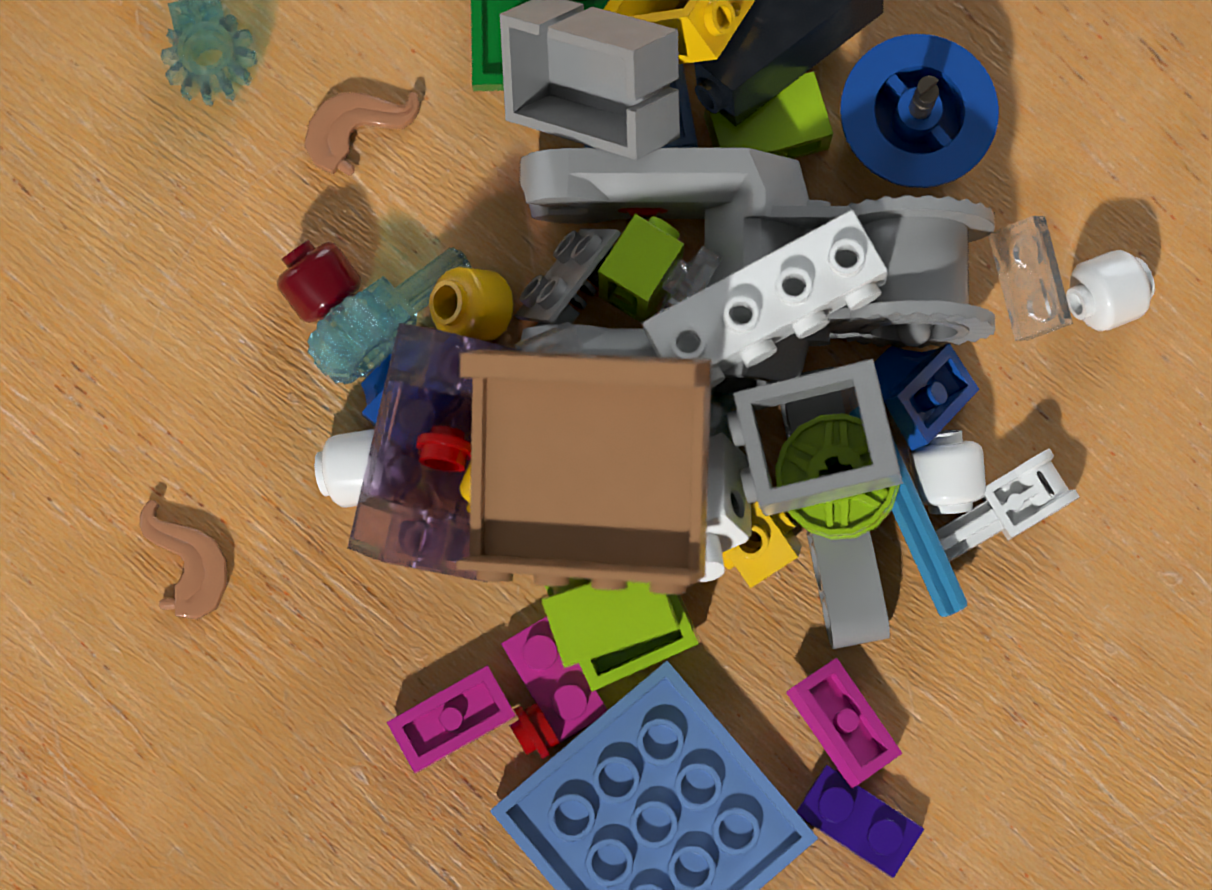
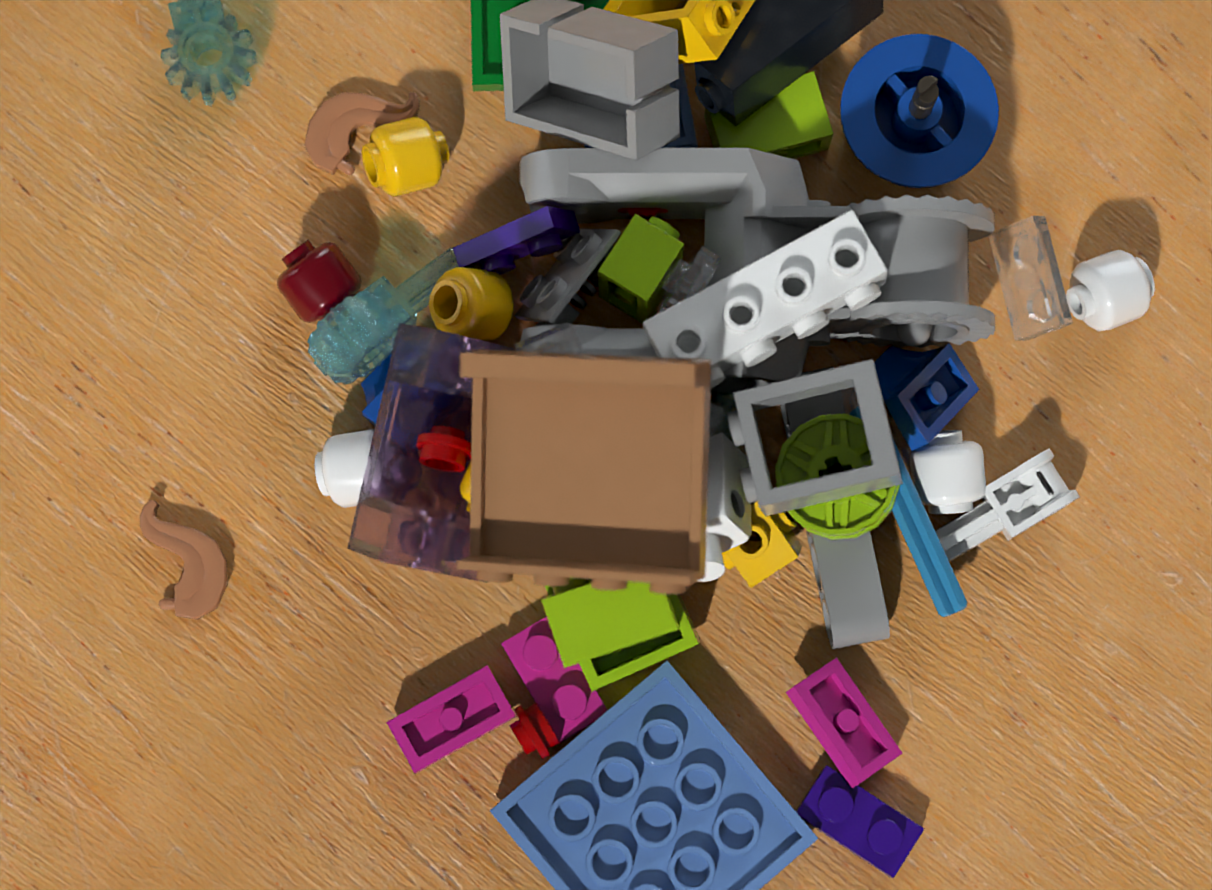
(405, 156): none -> yellow head
(532, 234): none -> dark purple plate

